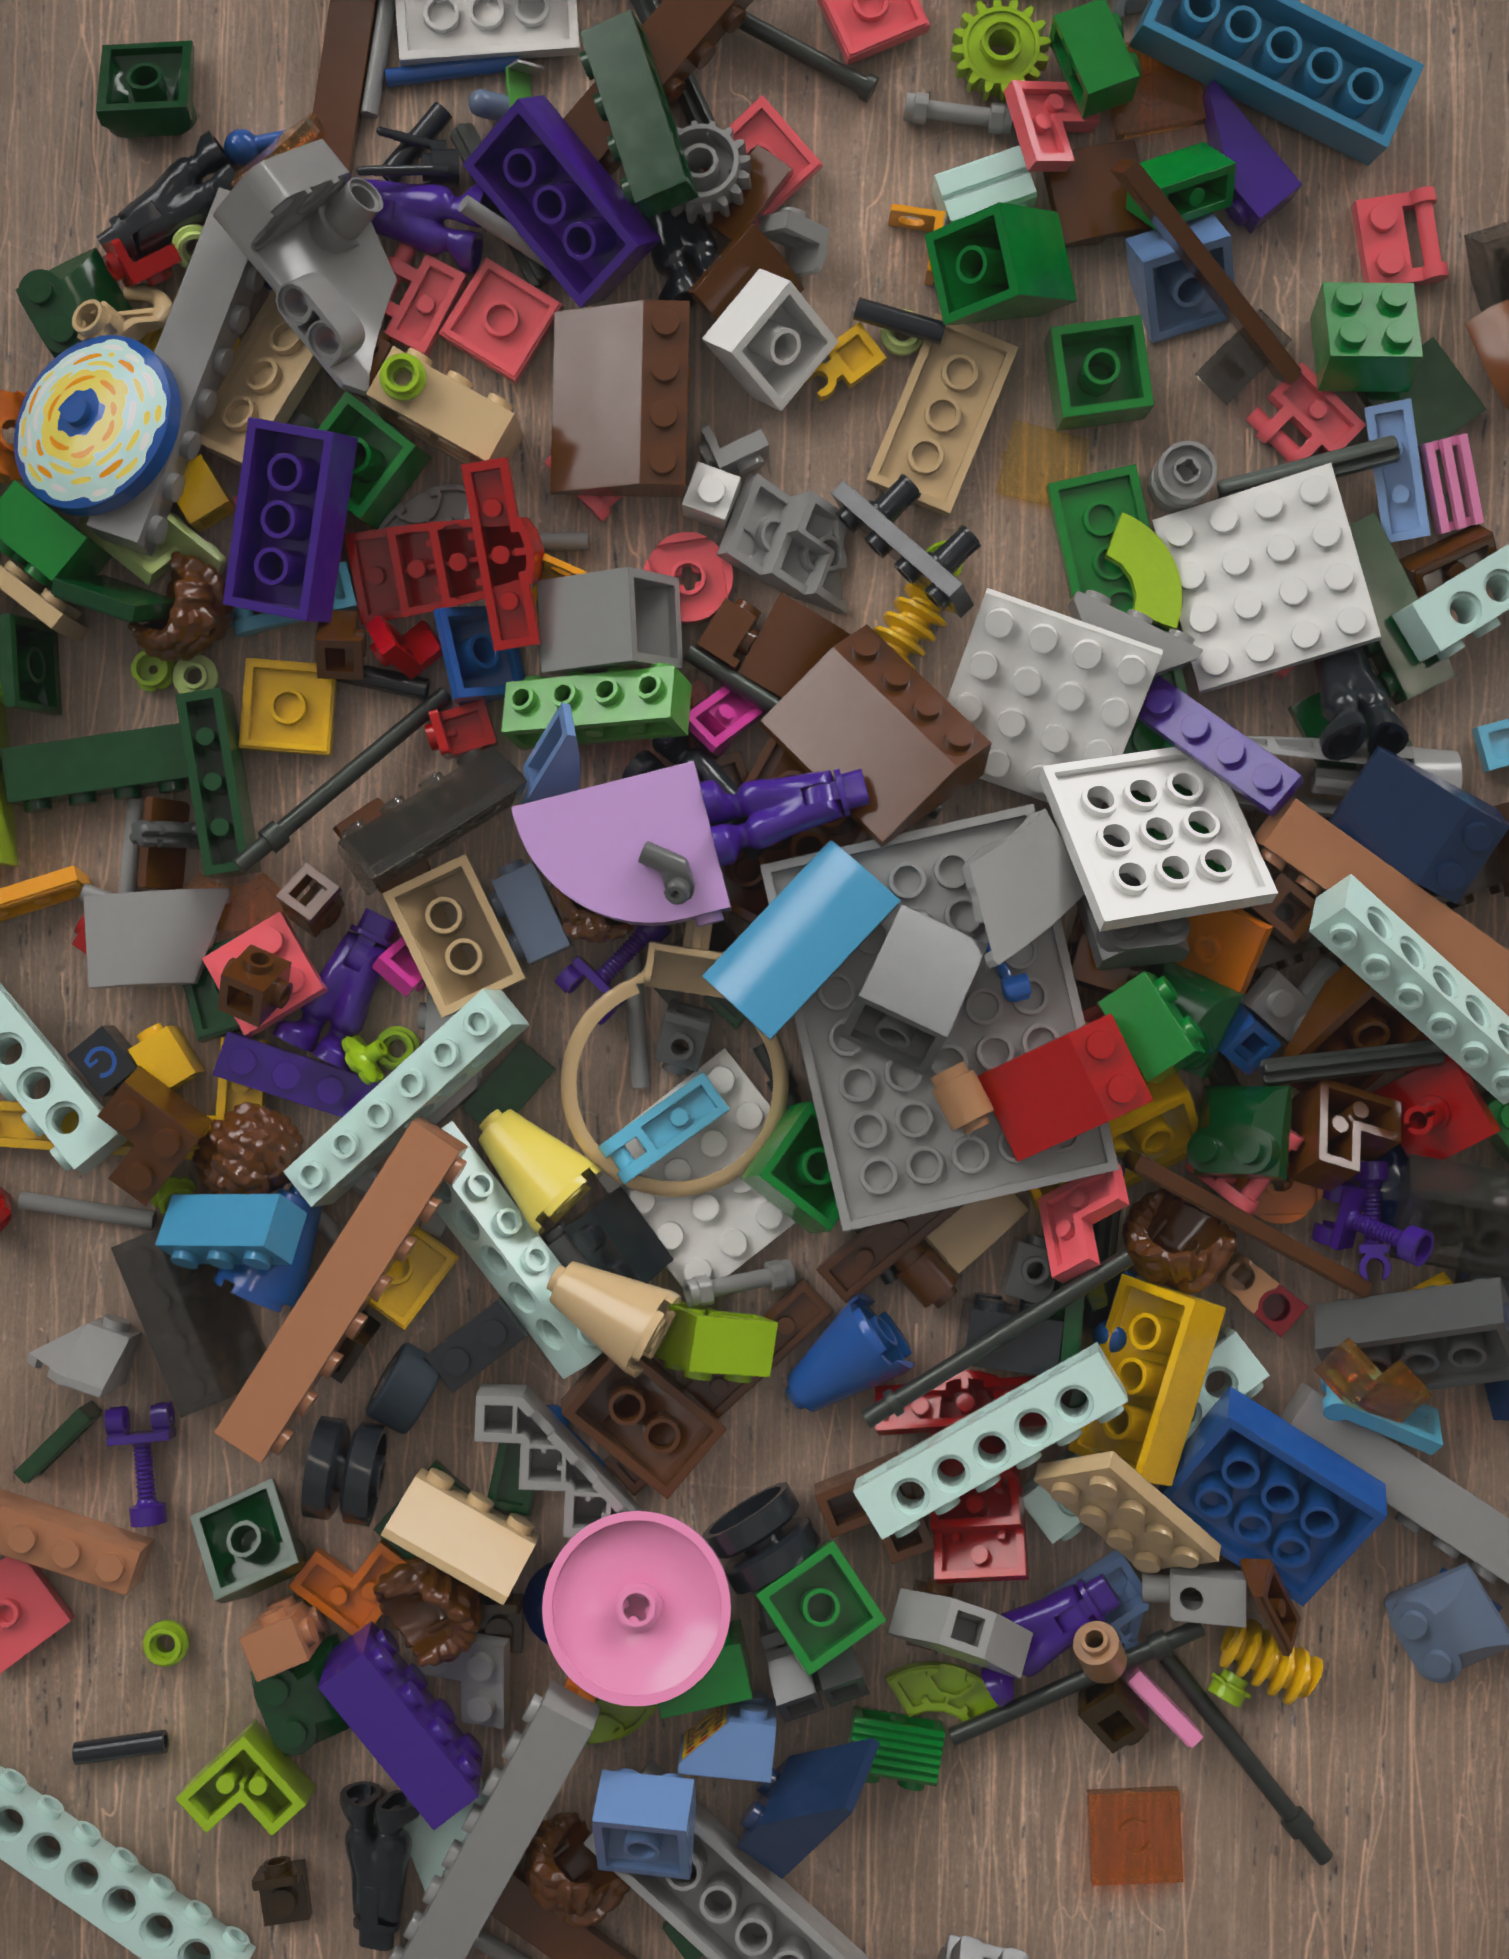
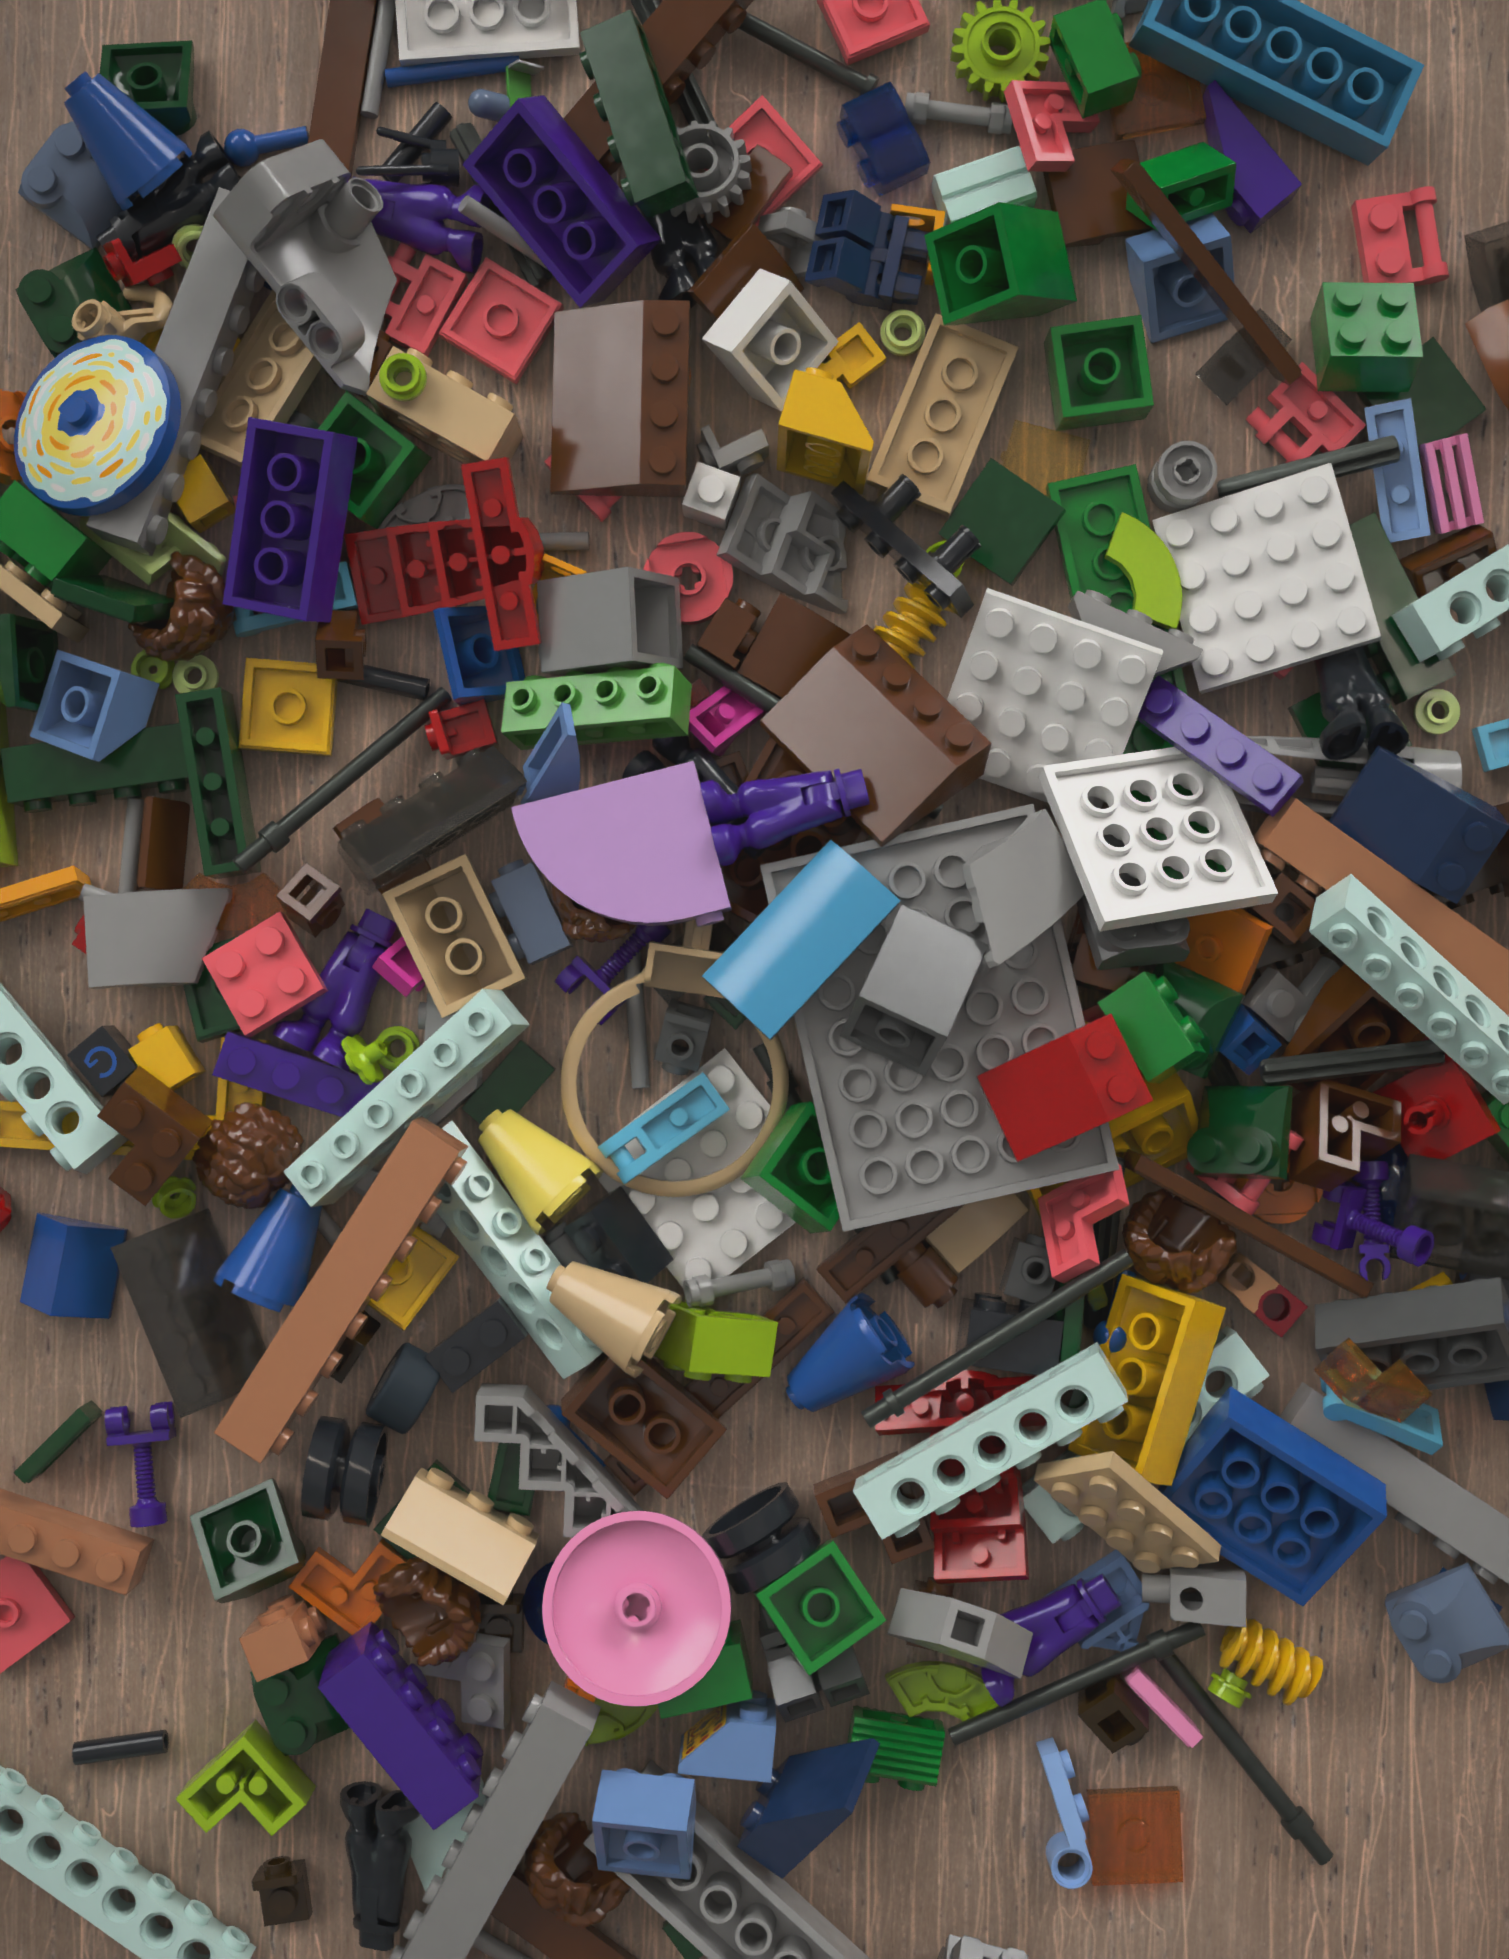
(69, 186): none -> sand blue slope
(72, 1267): none -> blue slope
(87, 1210): light grey bar -> none
(90, 1357): light grey slope -> none
(91, 706): none -> medium blue slope
(123, 138): none -> blue cone
(156, 1652): lime plate -> none
(164, 834): dark grey axle -> none
(231, 1230): dark azure brick -> none
(254, 985): reddish brown brick -> none
(297, 135): clear orange tile -> none
(407, 652): red bracket -> none
(674, 871): dark grey arm -> none
(822, 432): none -> yellow slope
(865, 250): none -> dark blue hips
(883, 140): none -> clear blue brick
(899, 320): black piece -> none
(961, 1098): medium nougat brick -> none
(1007, 520): none -> dark green tile
(1014, 987): blue hand -> none
(1072, 1815): none -> light blue plate
(1099, 1652): medium nougat brick -> none
(1272, 1601): reddish brown slope -> none
(1423, 714): none -> yellowish green plate

